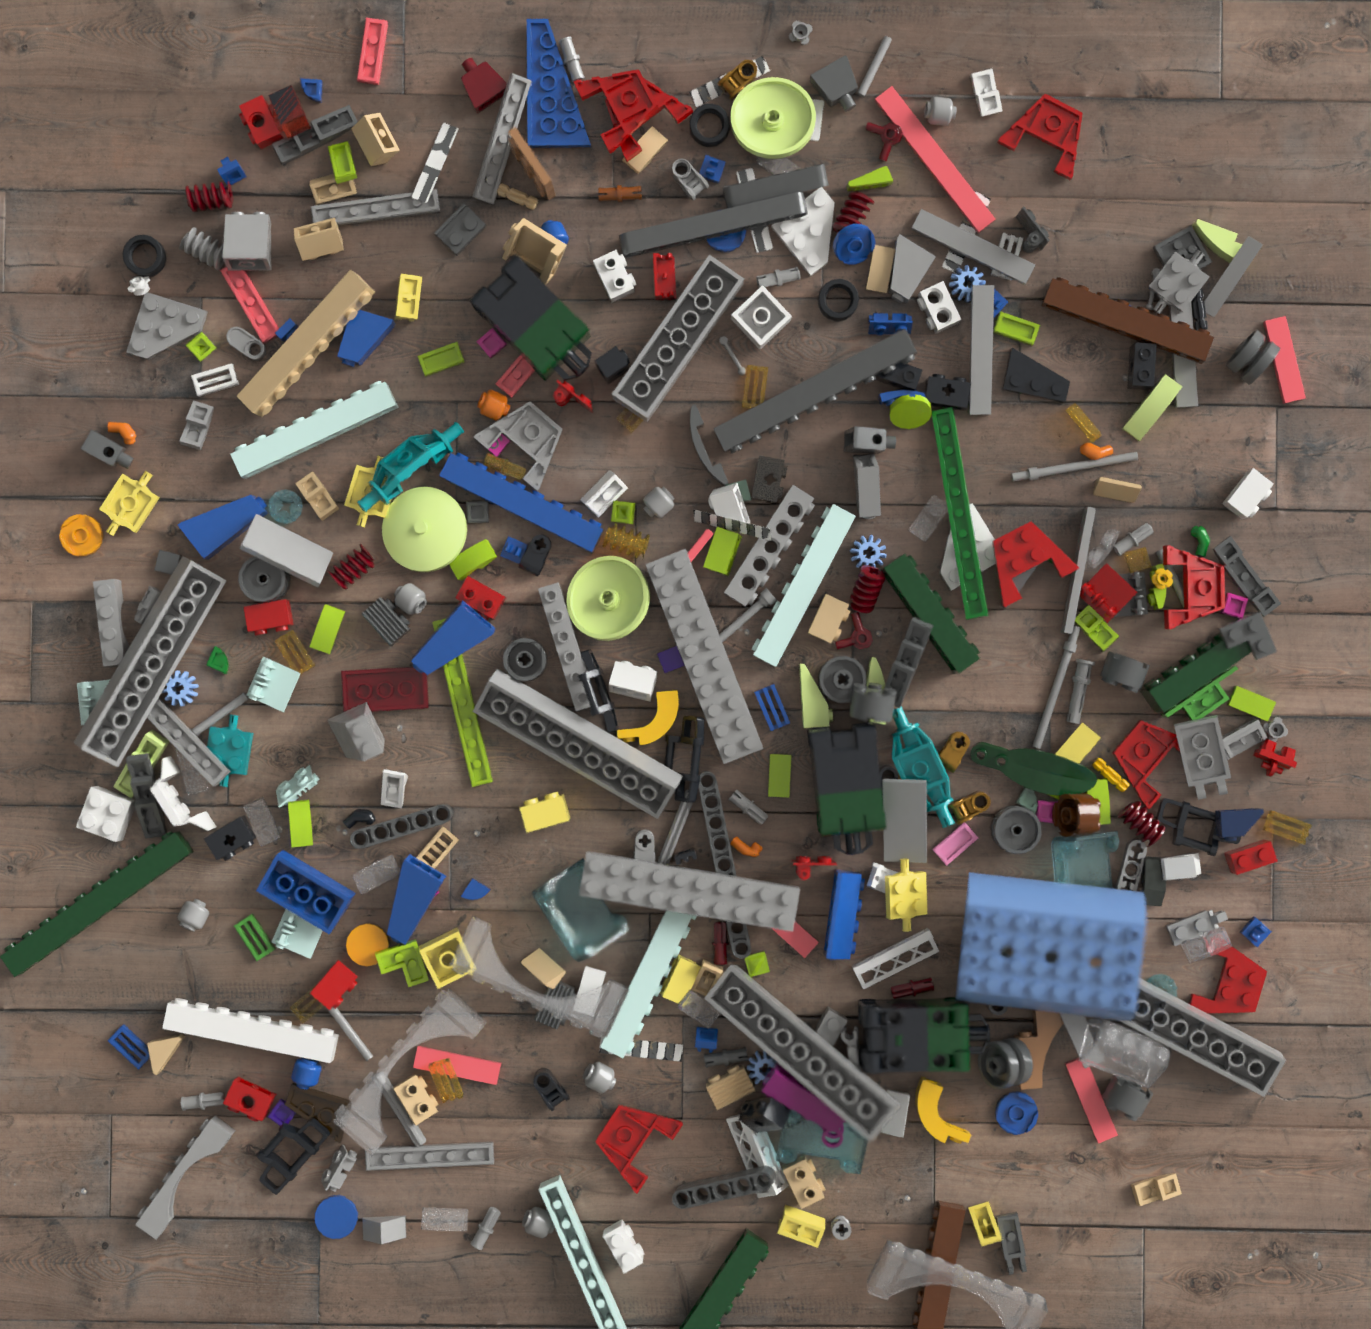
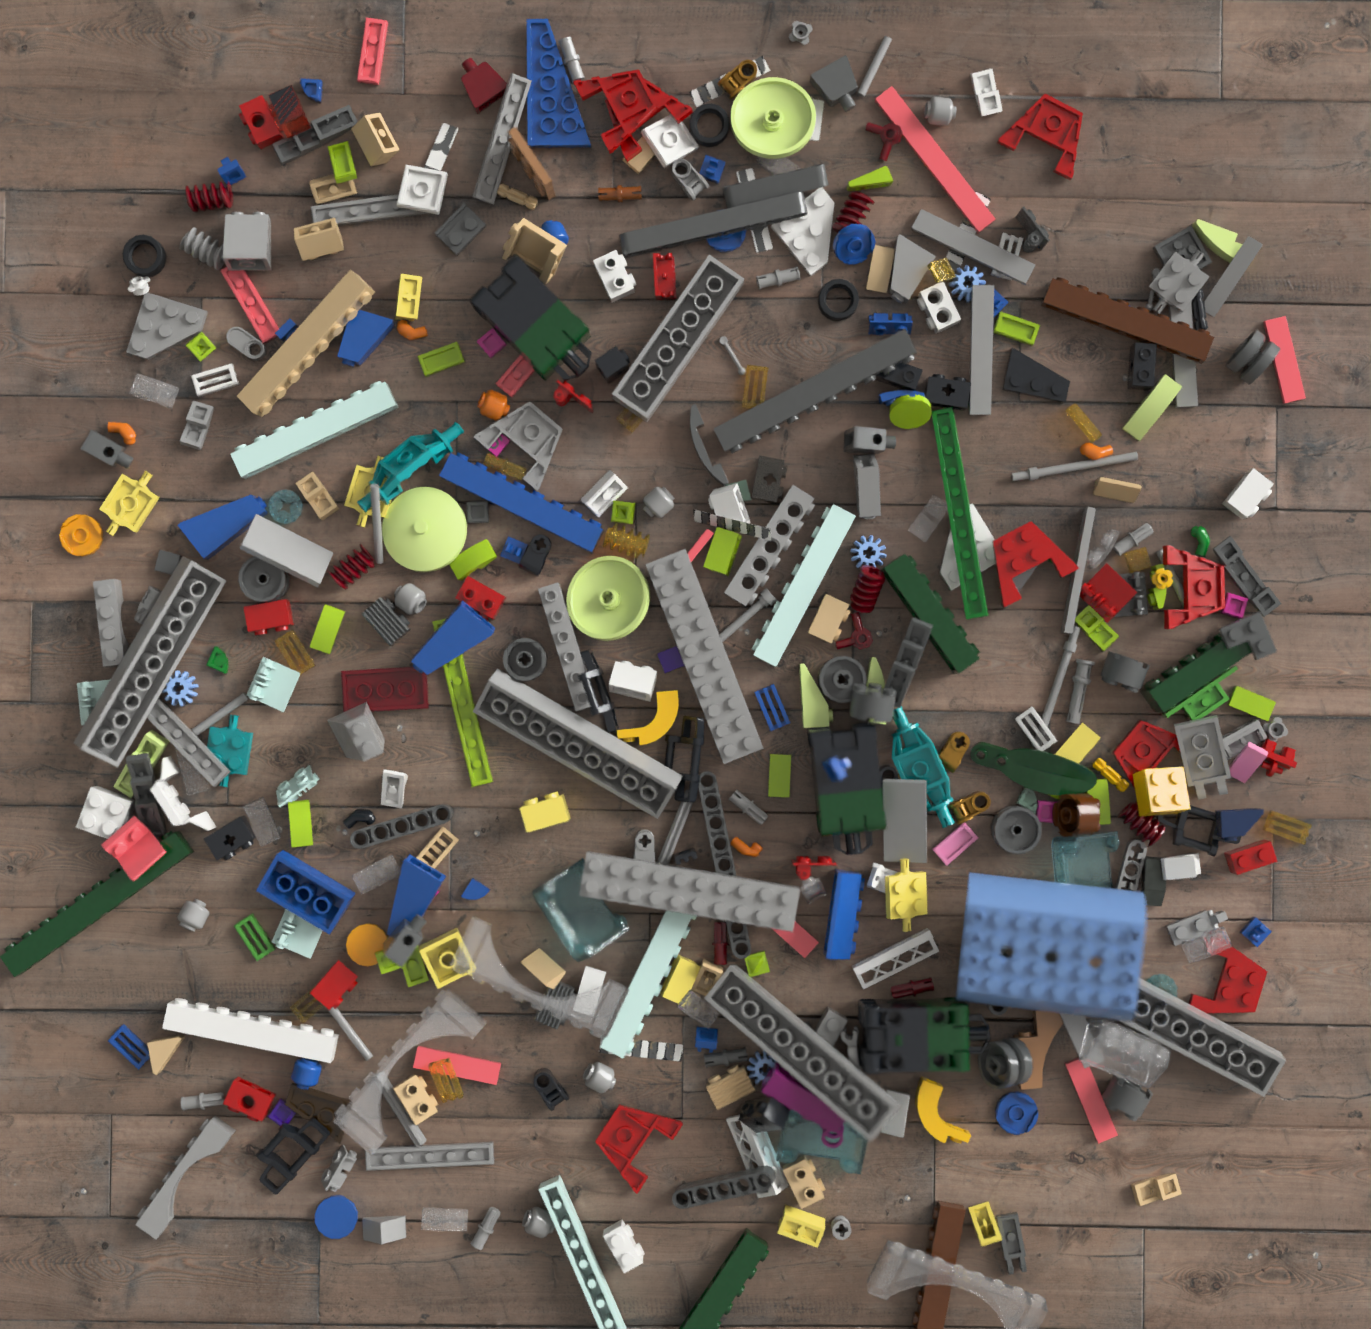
(134, 847): none -> coral bracket
(154, 390): none -> clear slope
(376, 520): none -> light grey bar
(399, 946): none -> dark grey torso
(409, 332): none -> orange arm
(422, 189): none -> white tile
(669, 140): none -> white tile
(761, 317): white brick -> none
(813, 889): none -> clear slope
(835, 768): none -> blue tile
(941, 270): none -> clear yellow tile
(1047, 744): none -> white tile
(1161, 791): none -> brick
(1247, 762): none -> bright pink tile

